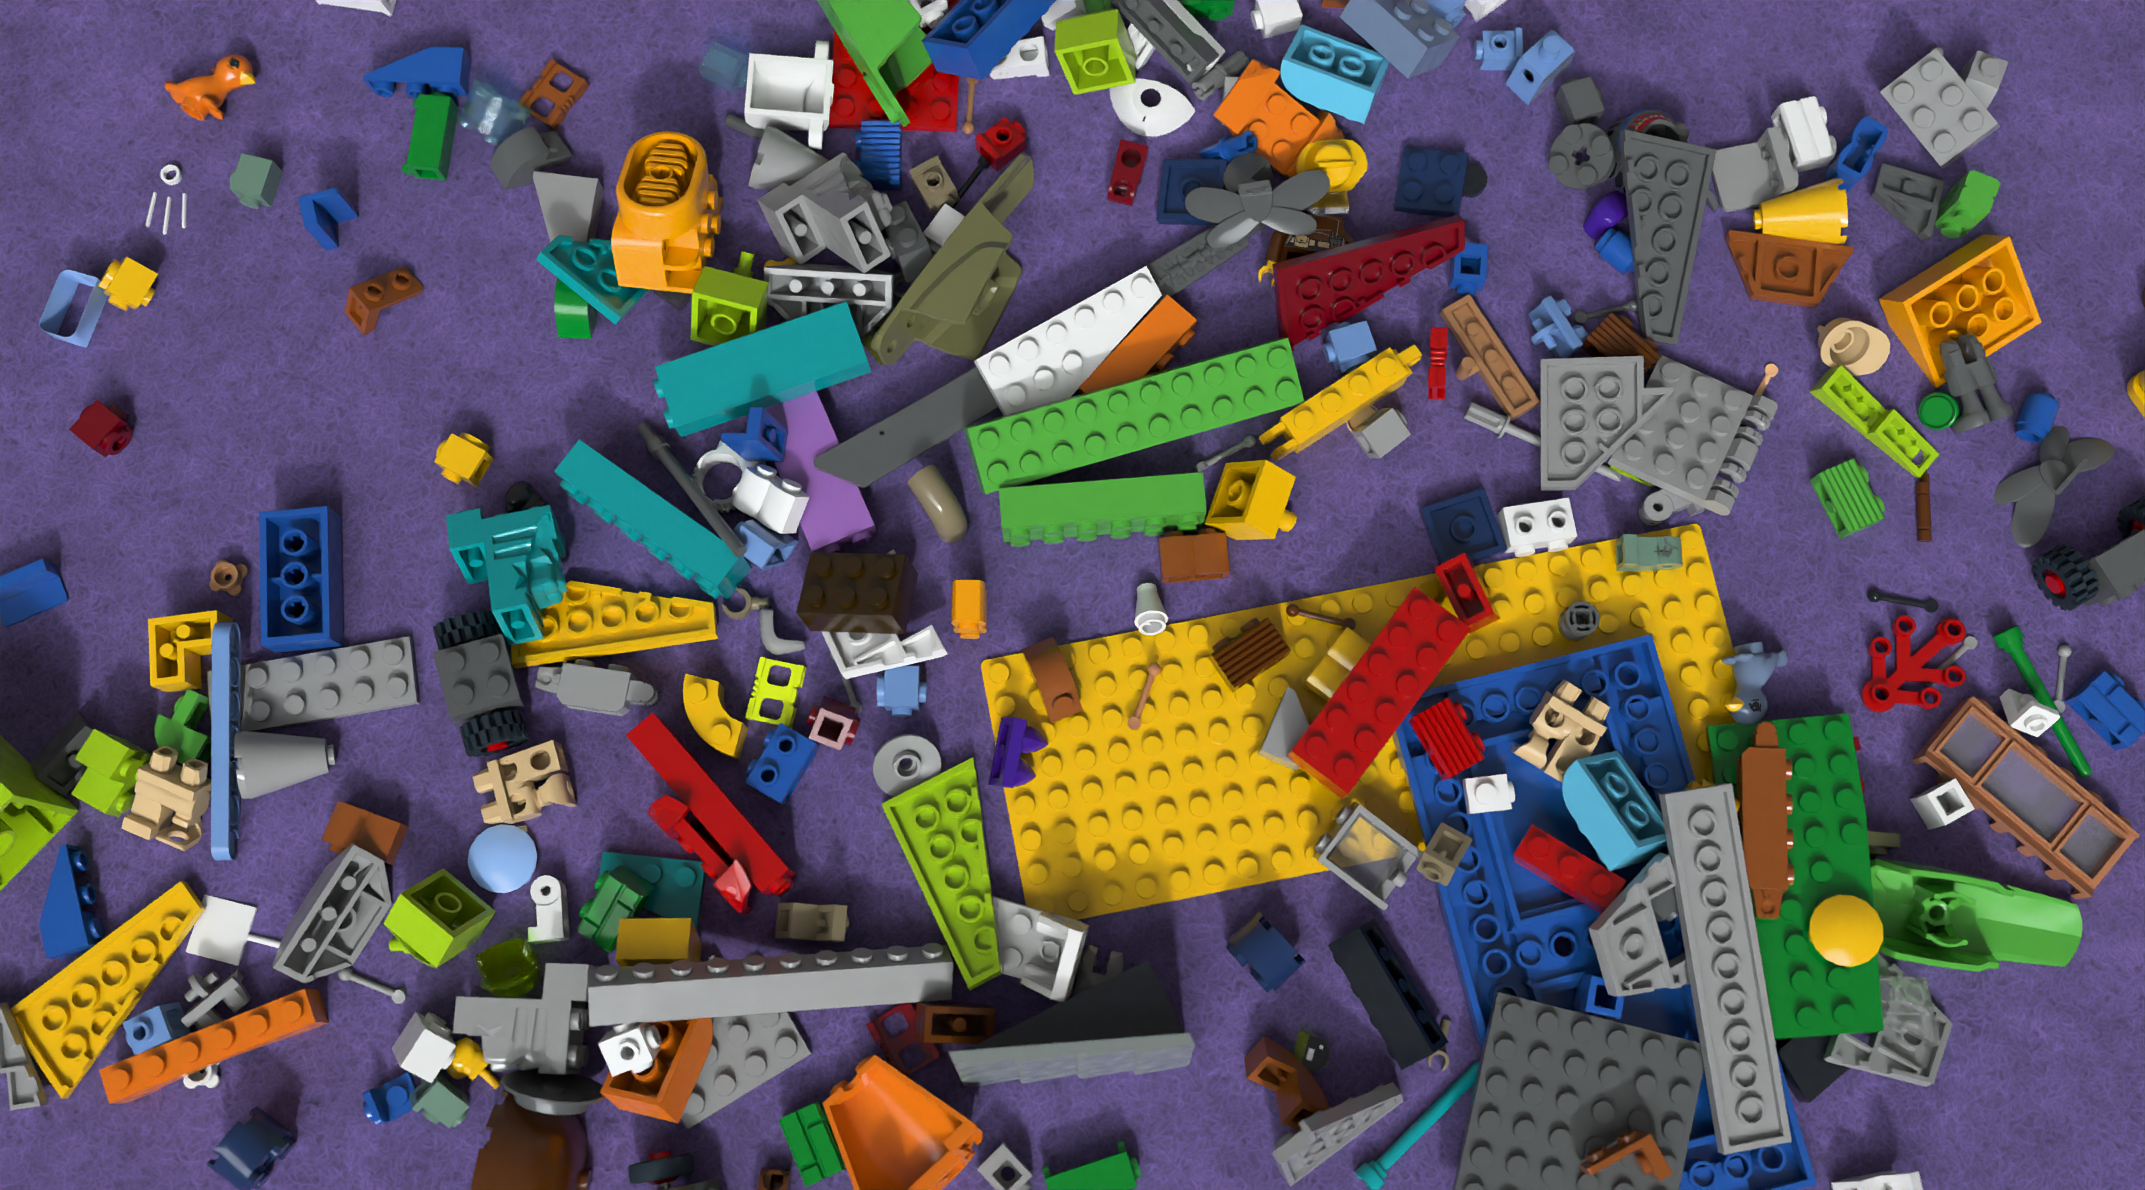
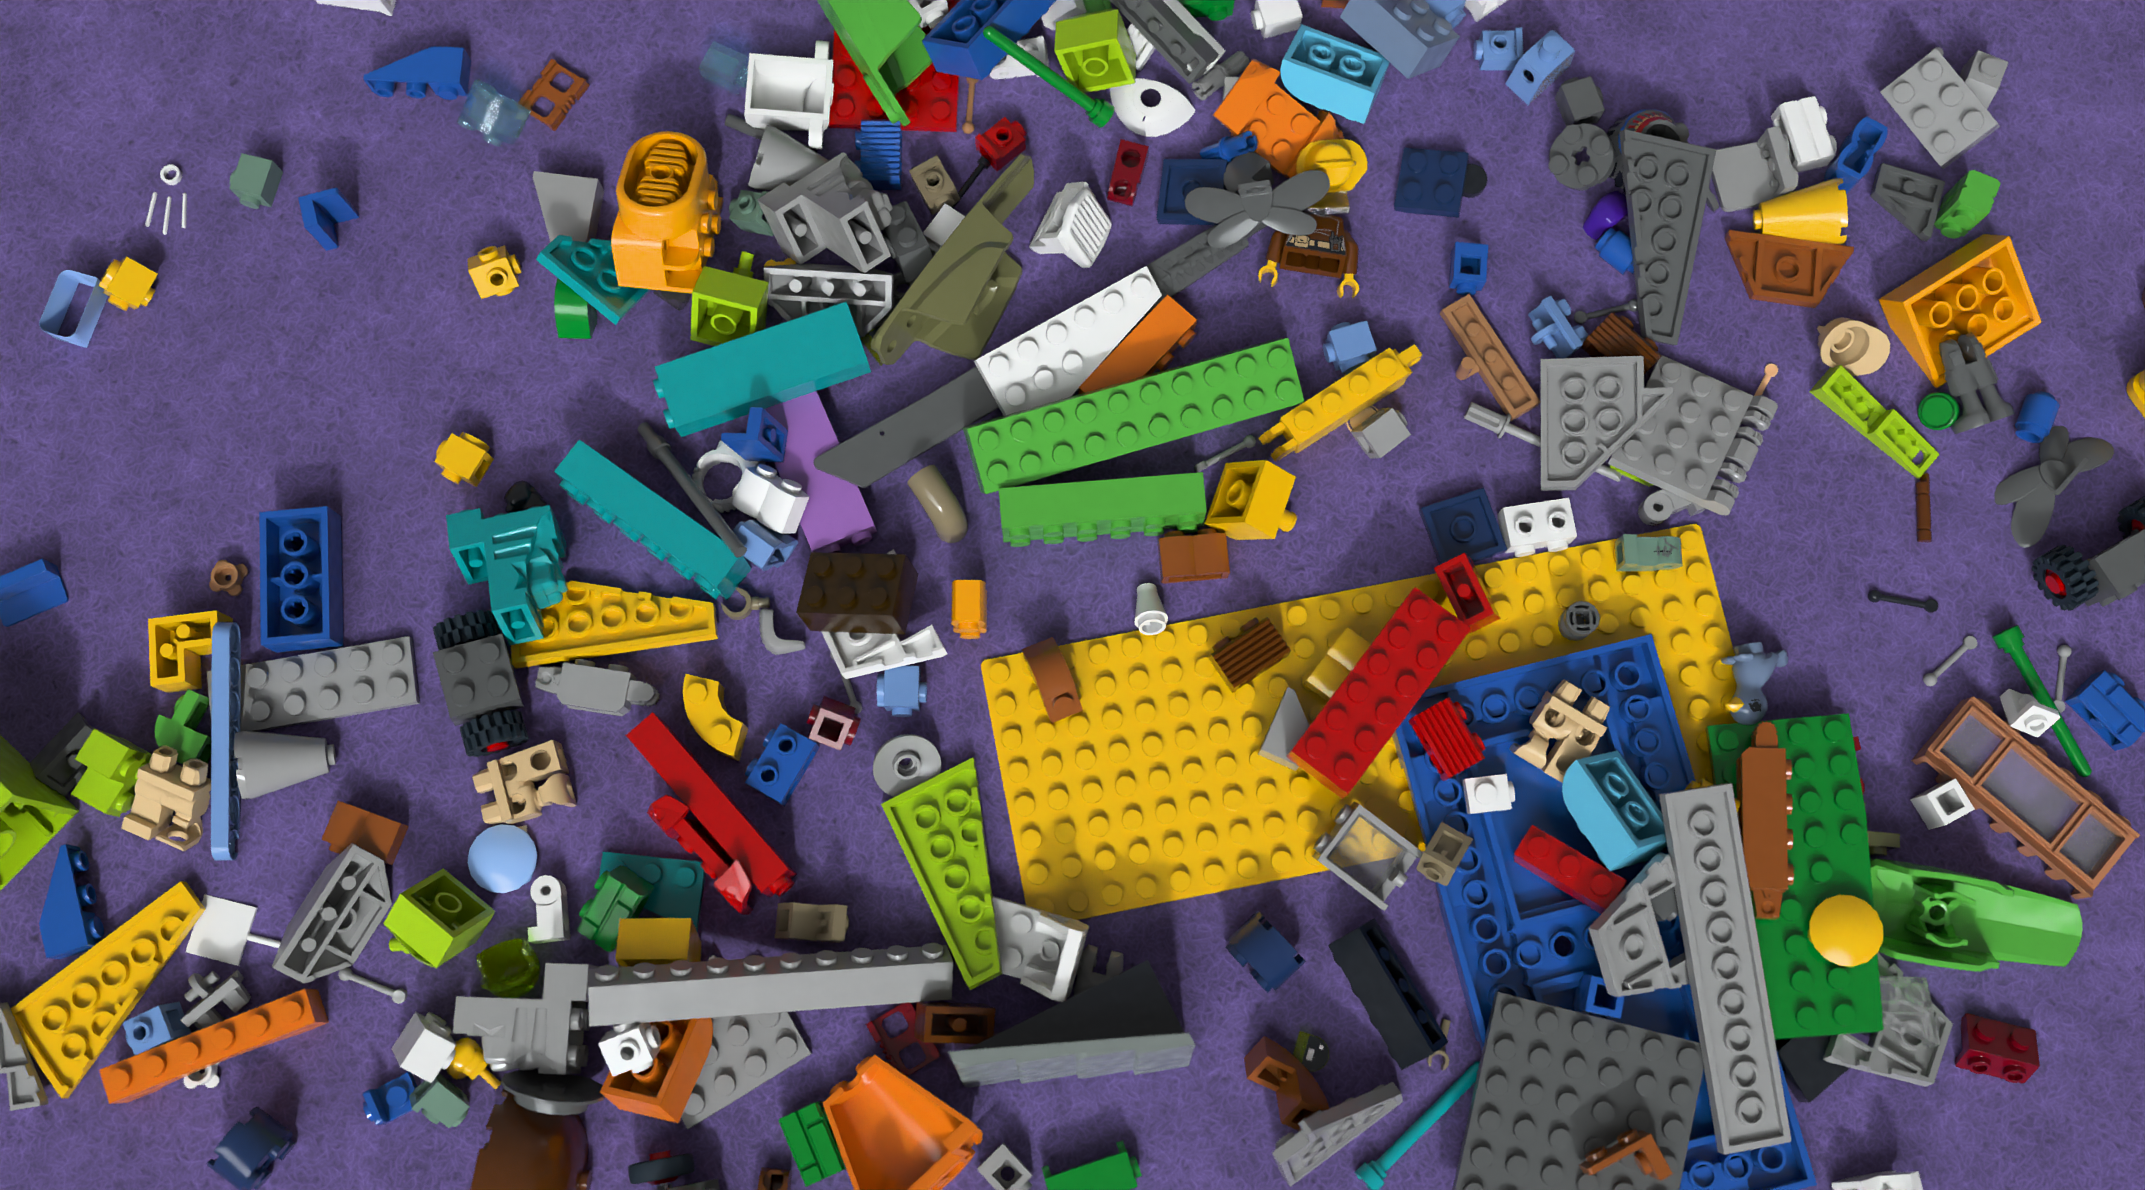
(103, 428): dark red brick -> none
(207, 92): orange animal -> none
(378, 293): dark orange bracket -> none
(431, 137): green brick -> none
(494, 271): none -> yellow brick
(525, 153): dark grey brick -> none
(747, 213): none -> sand green brick
(787, 694): neon yellow piece -> none
(1013, 739): dark purple tile -> none
(1073, 226): none -> white piece
(1098, 110): none -> green piece
(1134, 722): nougat hinge -> none
(1293, 610): reddish brown hinge -> none
(1351, 277): dark red wing -> none
(1437, 371): red piece -> none
(1848, 498): bright green brick -> none
(1909, 668): red plant -> none
(1997, 1049): none -> dark red bracket

